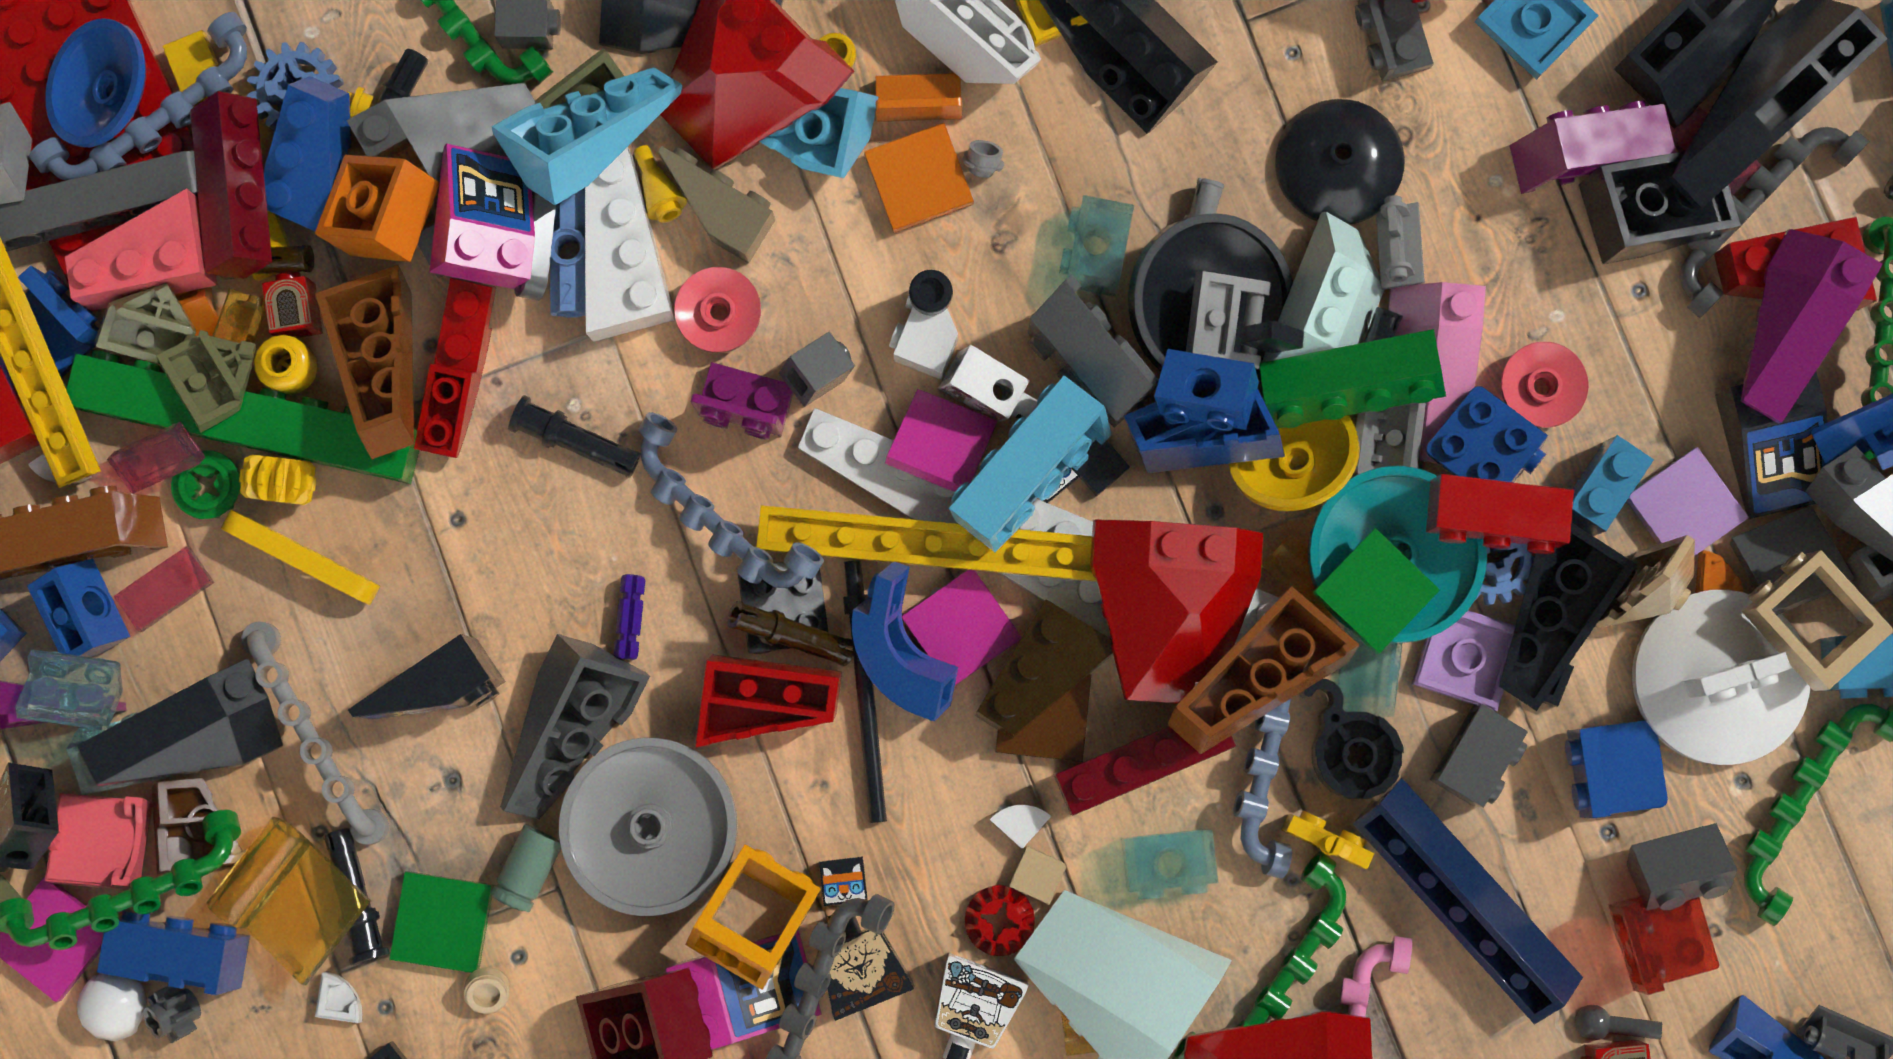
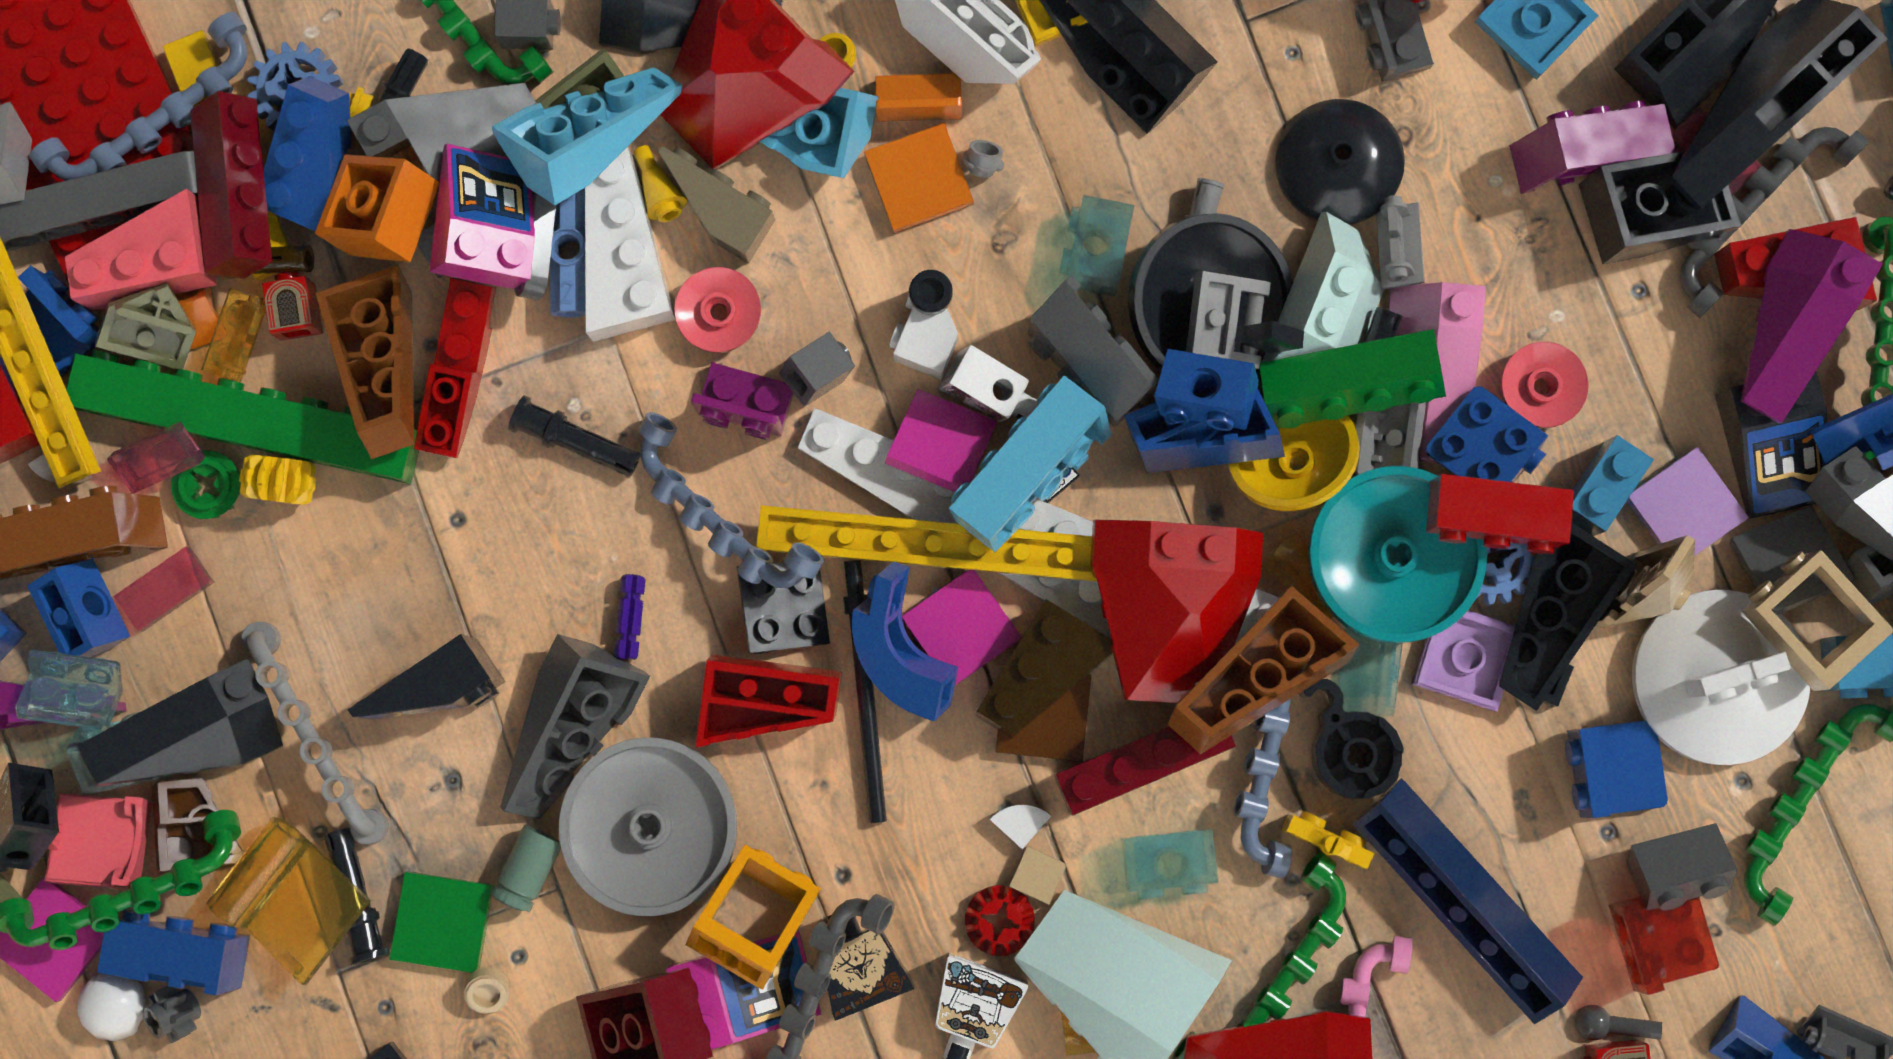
(95, 83): blue dish -> none
(209, 376): olive slope -> none
(274, 358): yellow head -> none
(300, 557): yellow beam -> none
(338, 999): white tile -> none
(776, 628): dark brown pin -> none
(842, 880): tile -> none
(1102, 467): black tile -> none
(1376, 591): green tile -> none
(1480, 756): dark grey brick -> none
(1715, 574): orange tile -> none

